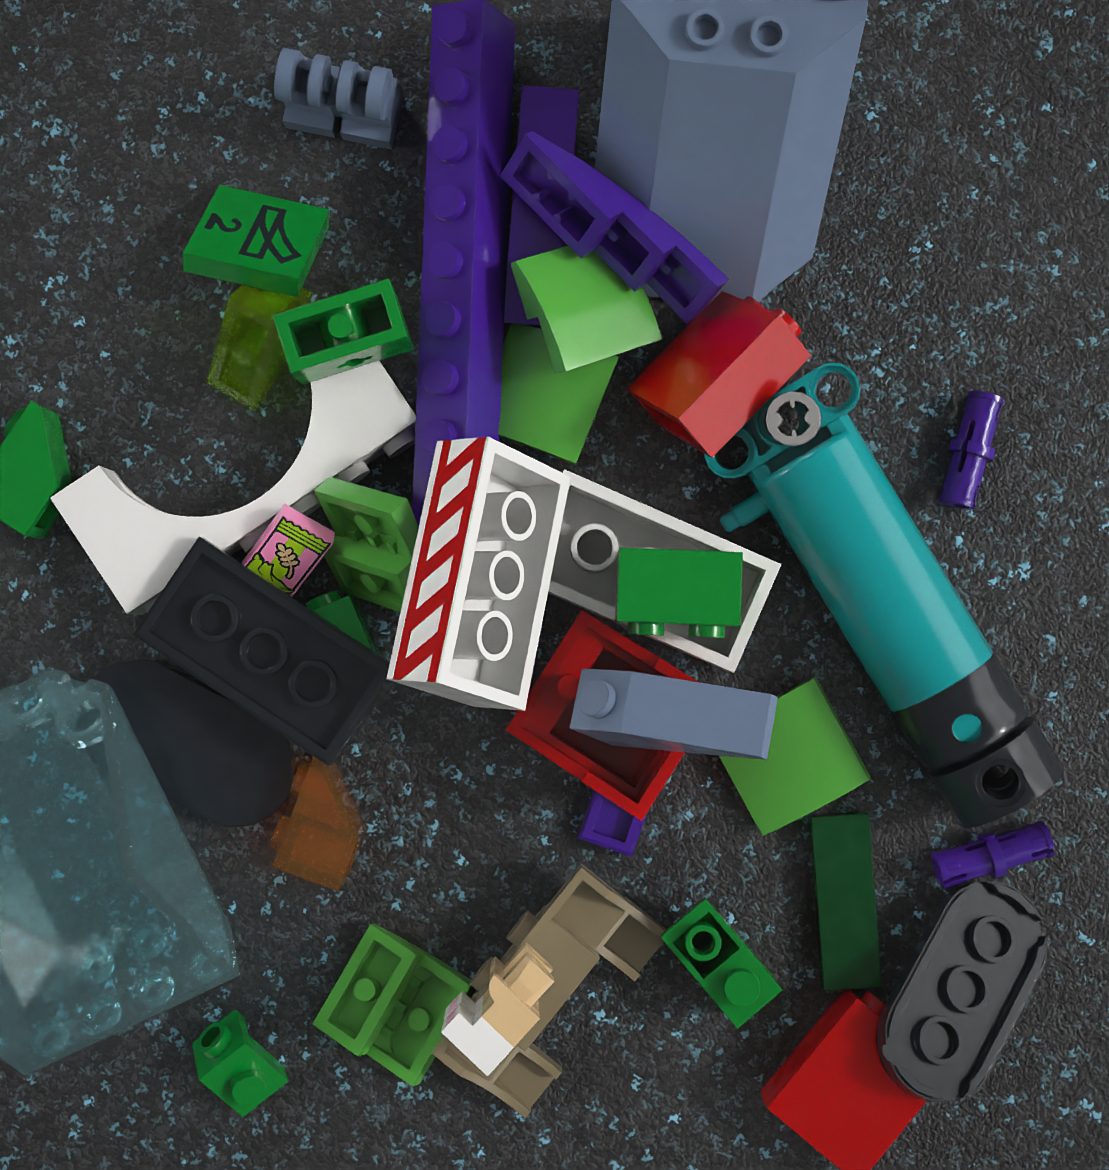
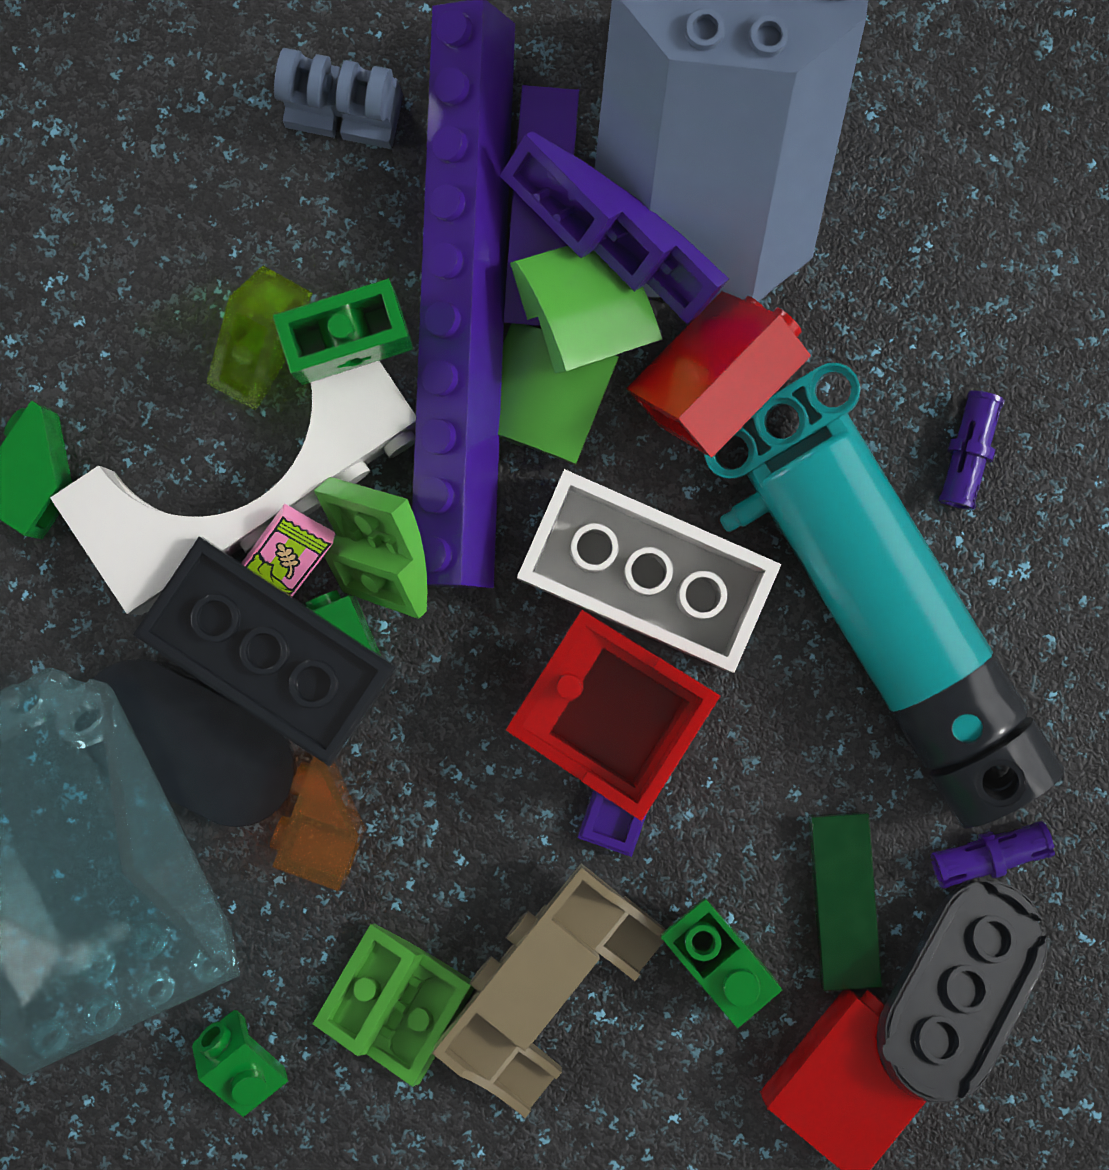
(256, 240): green tile -> none
(479, 575): white brick -> none
(505, 1011): hips -> none
(673, 714): sand blue slope -> none
(680, 589): green brick -> none
(775, 420): light grey bush -> none
(806, 761): bright green slope -> none

